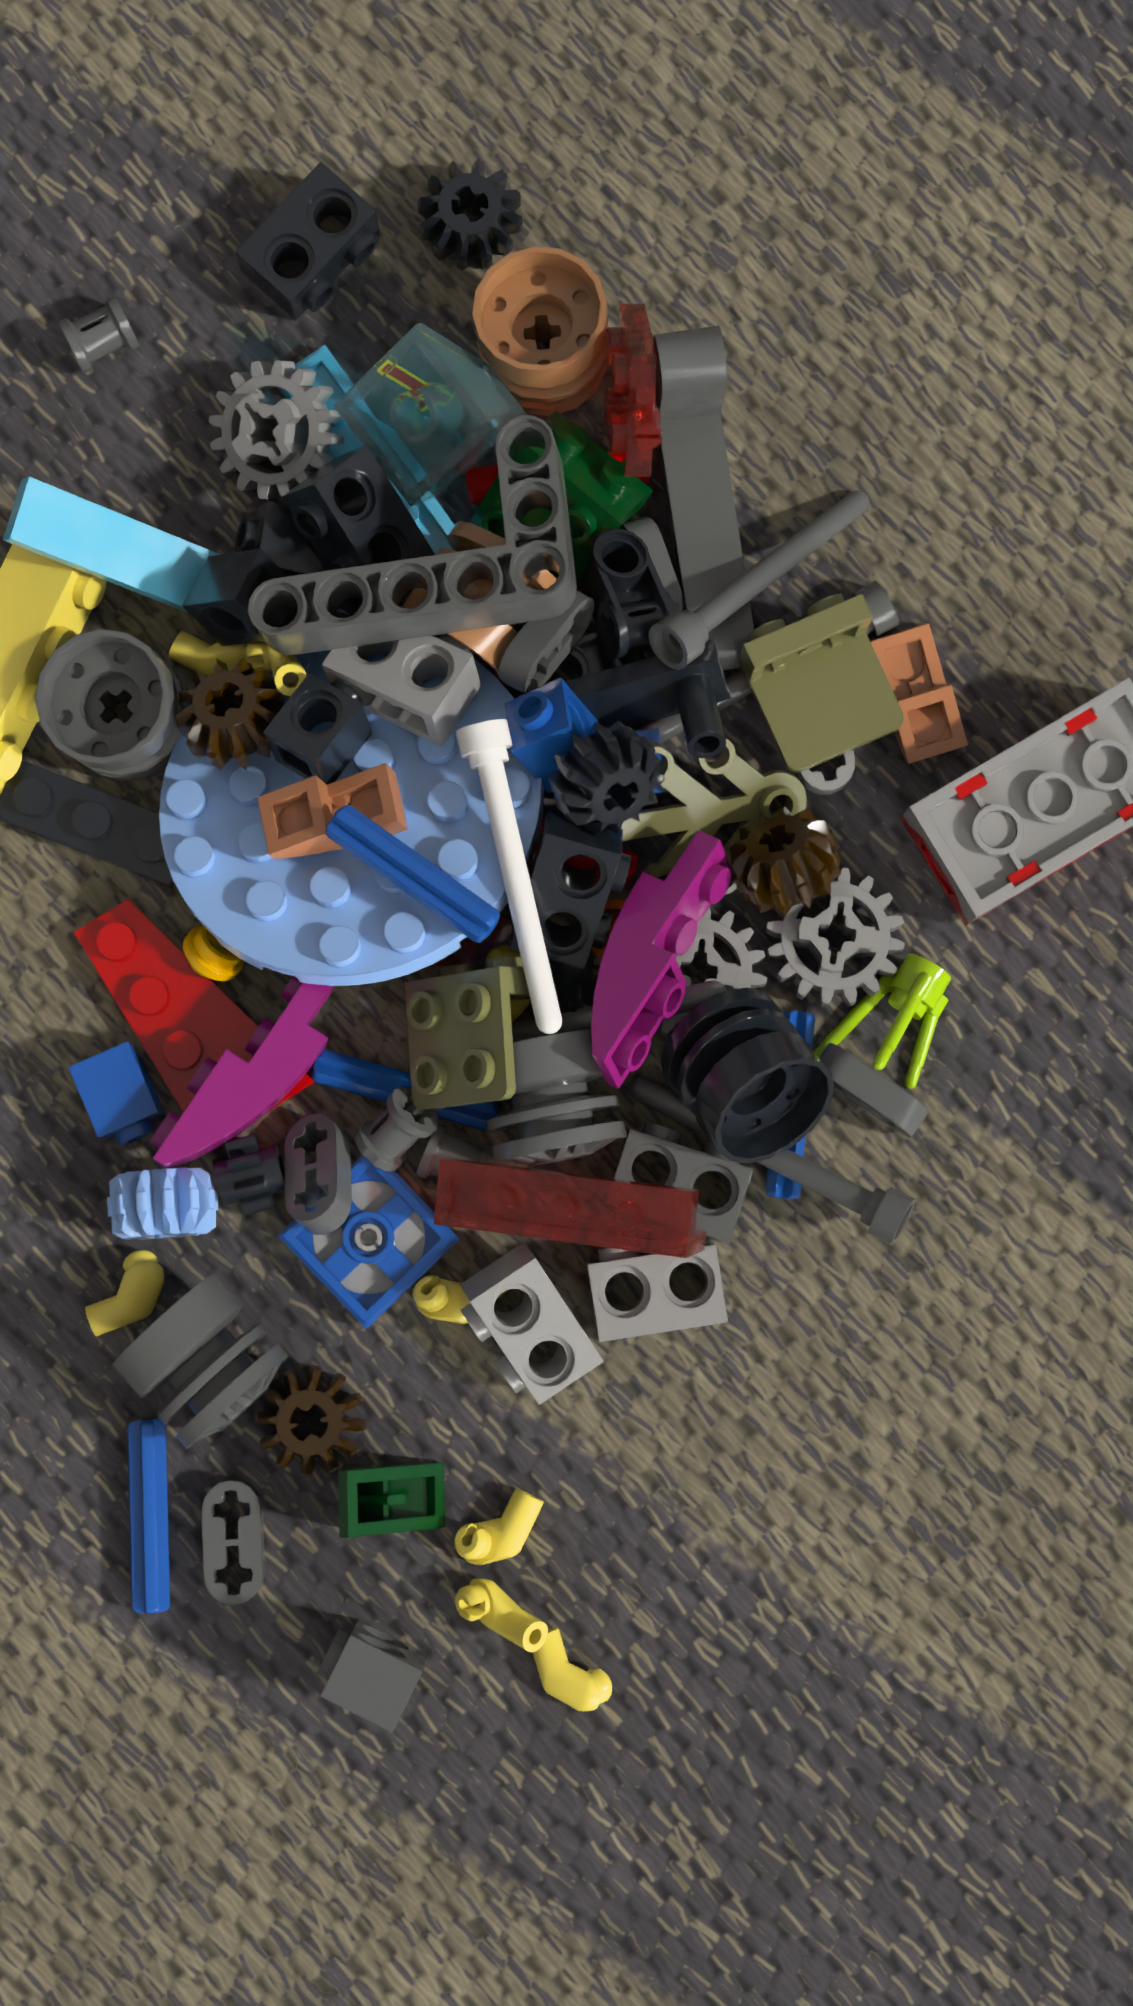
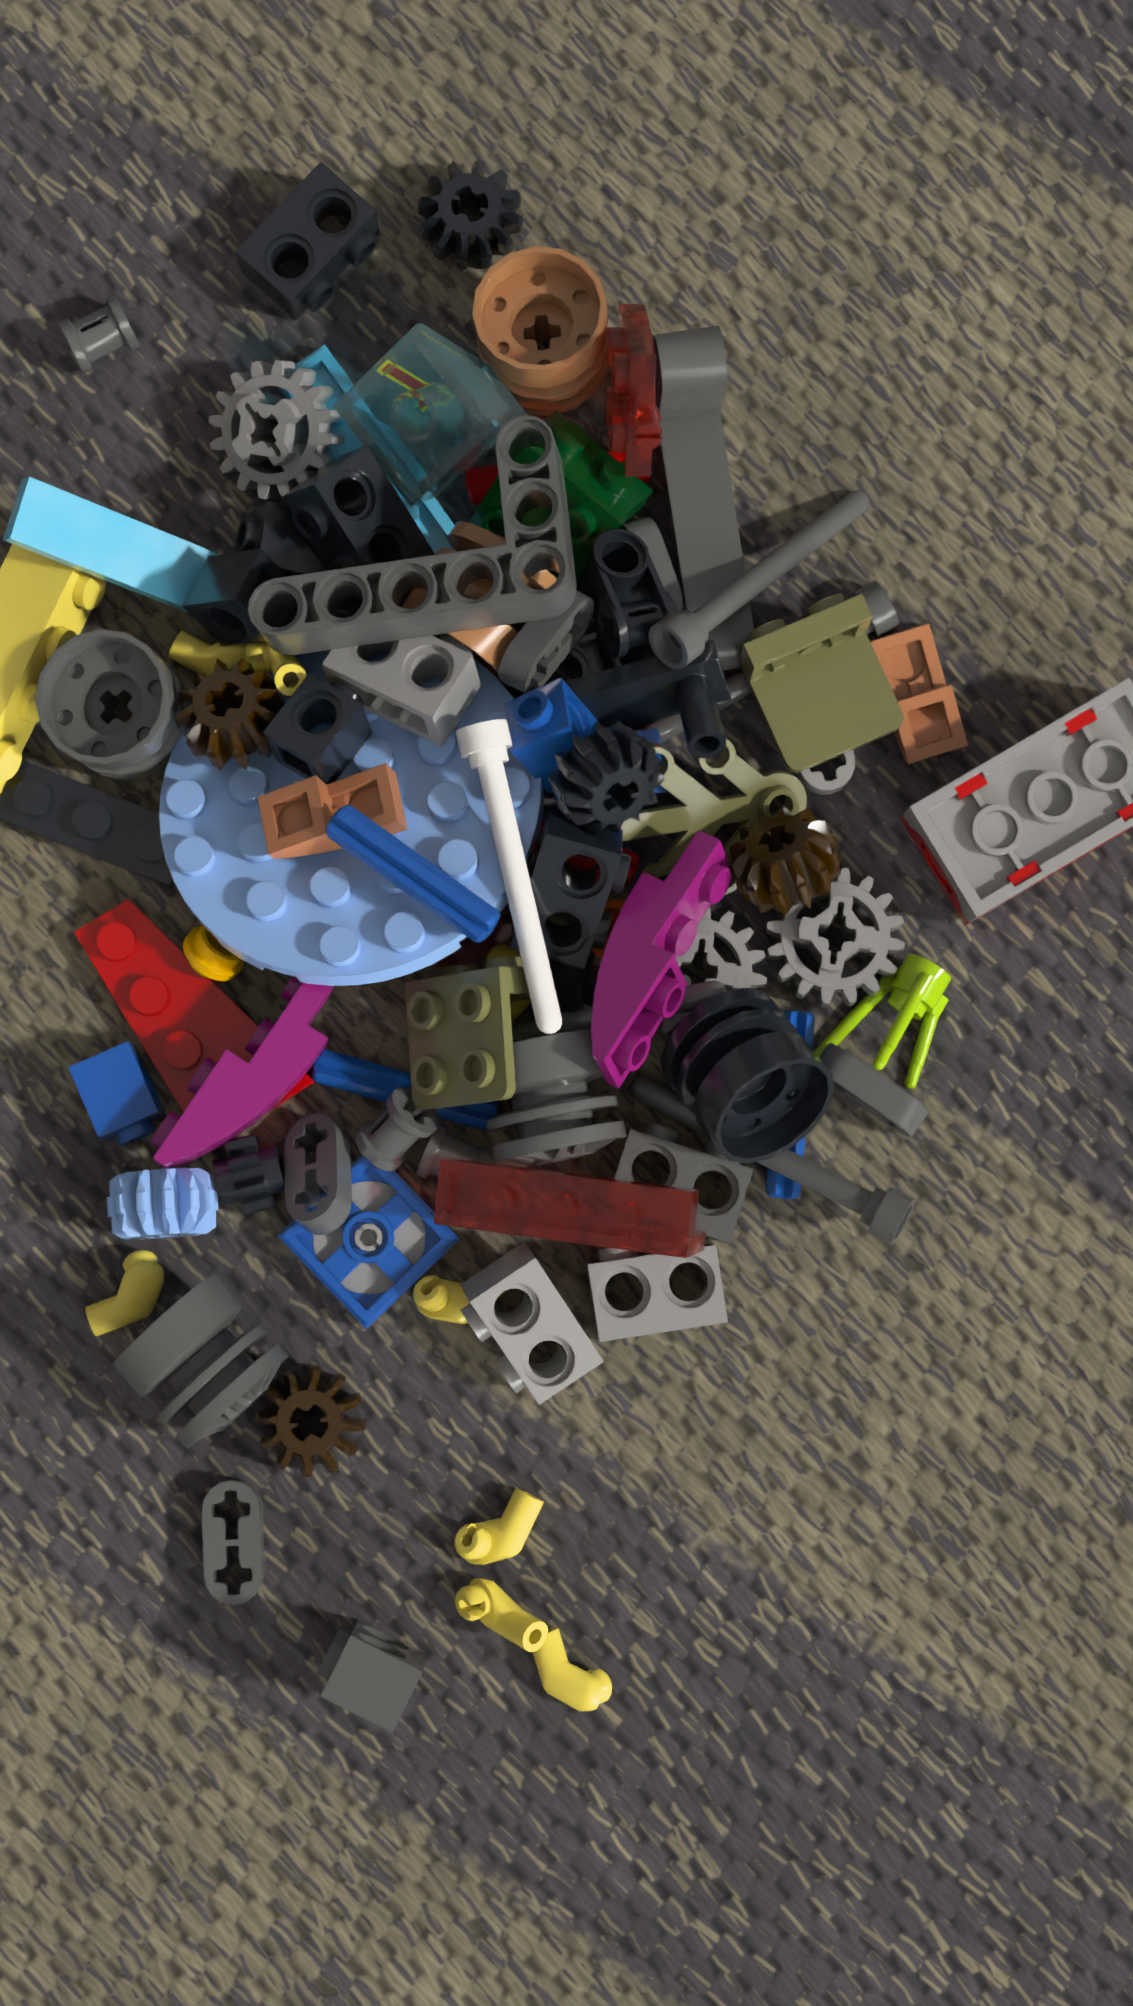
(148, 1516): blue axle -> none
(390, 1498): dark green slope -> none

